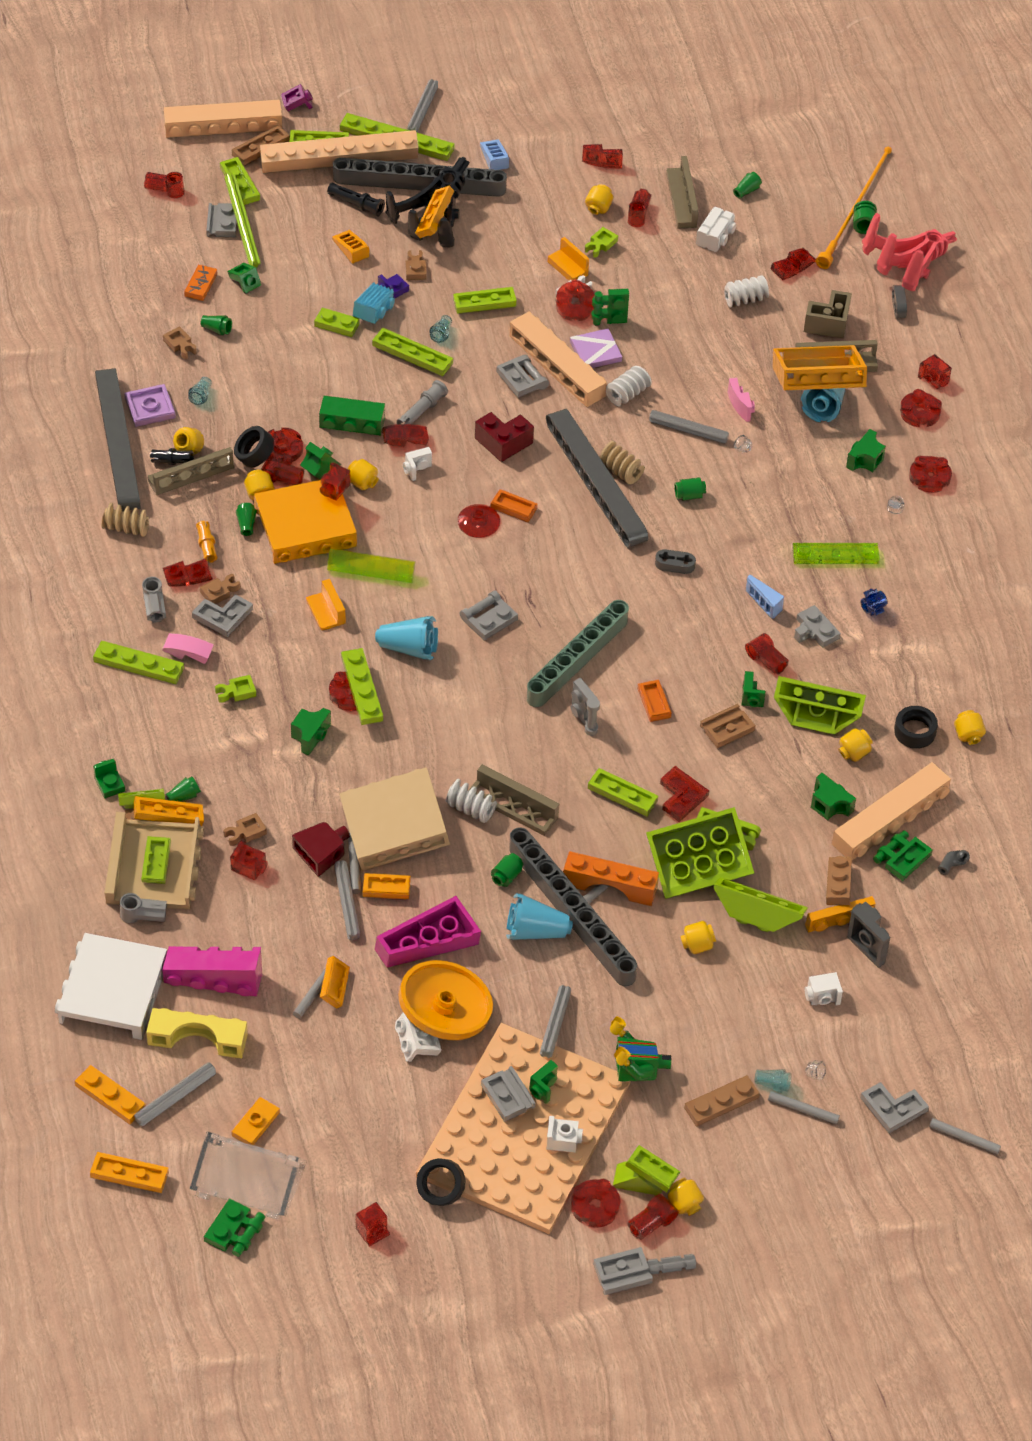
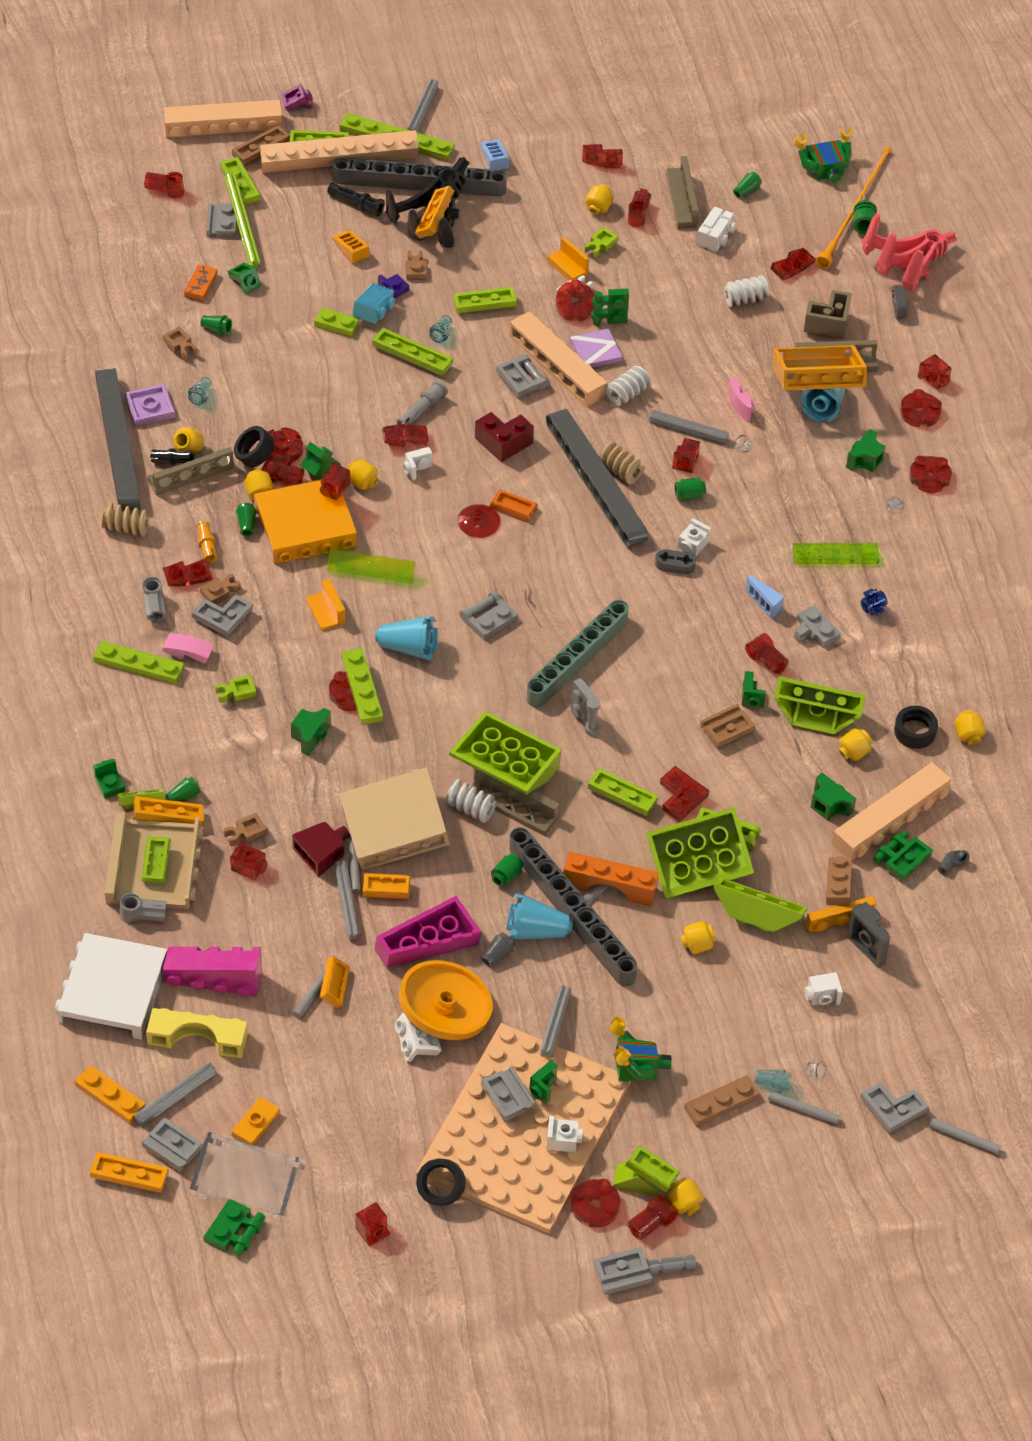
(172, 1144): none -> light grey plate
(352, 415): green brick -> none
(498, 948): none -> dark grey cone
(507, 753): none -> lime slope
(654, 700): orange tile -> none
(686, 455): none -> clear red brick
(694, 537): none -> white brick
(825, 158): none -> green torso

